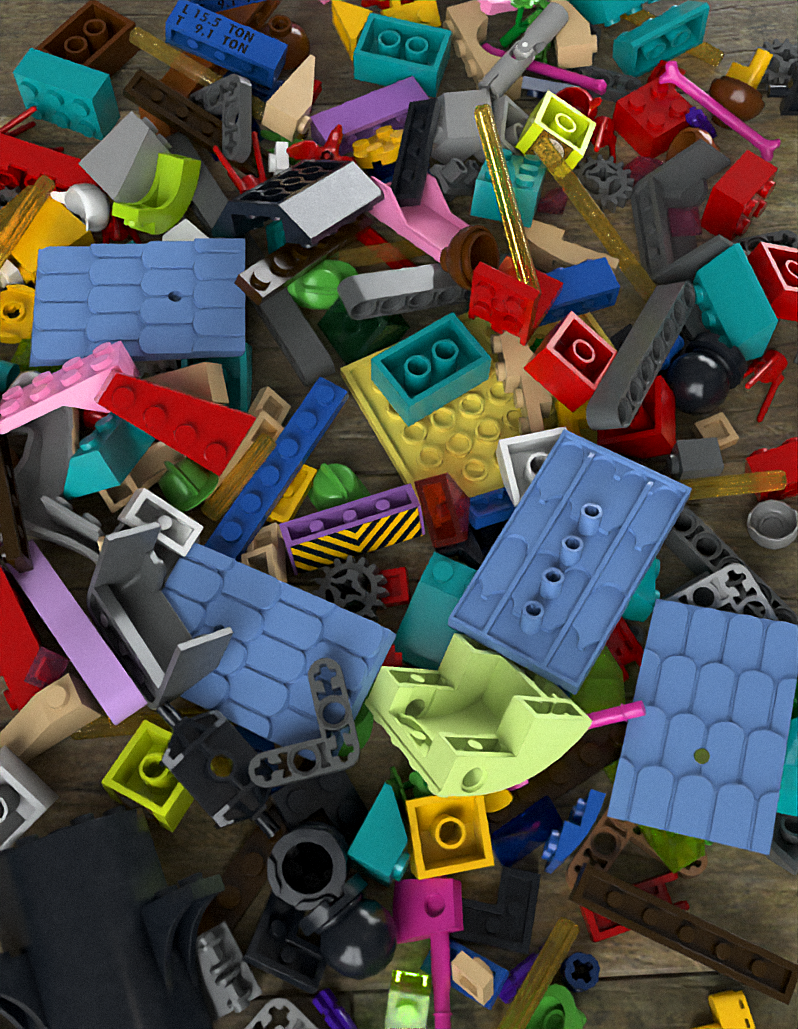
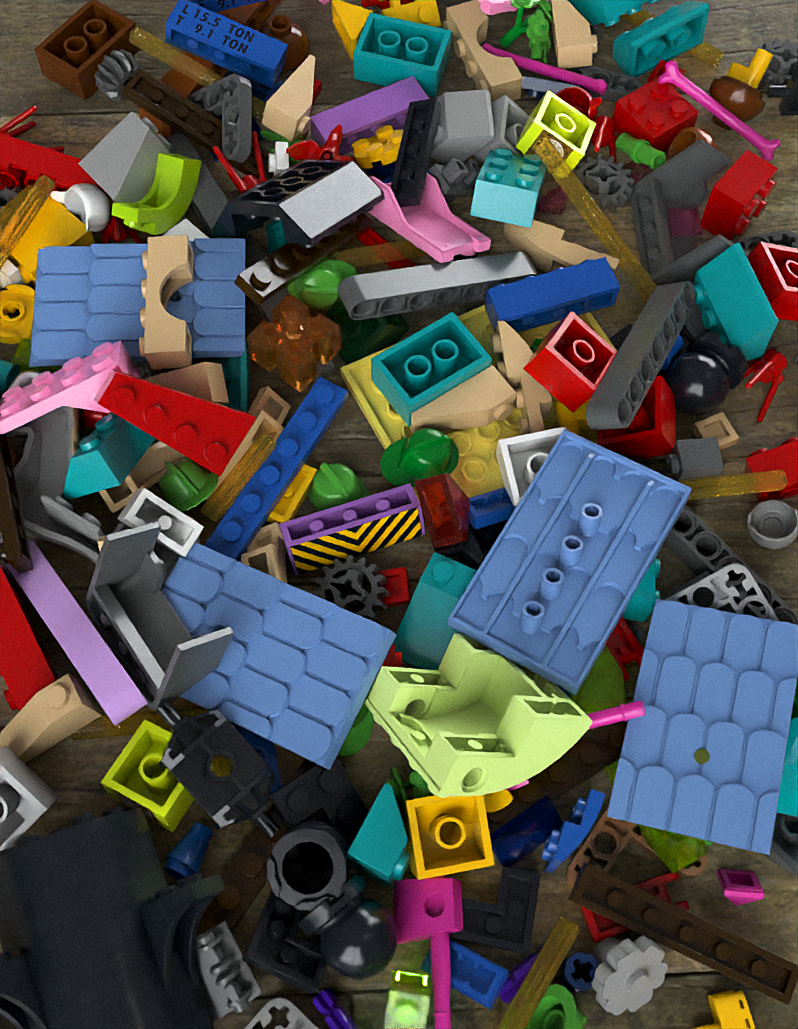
(46, 668): clear pink slope -> none
(67, 94): teal brick -> none
(116, 73): none -> dark grey gear
(168, 267): none -> tan arch
(188, 853): none -> blue cone
(294, 342): none -> clear orange brick
(322, 746): dark grey beam -> none
(419, 457): none -> green piece
(466, 251): reddish brown piece -> none
(468, 405): none -> tan slope
(473, 977): tan plate -> none
(505, 196): clear yellow axle -> none
(509, 303): red bracket -> none
(535, 39): light grey piece -> none
(627, 973): none -> light grey plant
(640, 151): none -> bright green pin
(698, 119): dark purple axle -> none
(740, 886): none -> dark pink slope

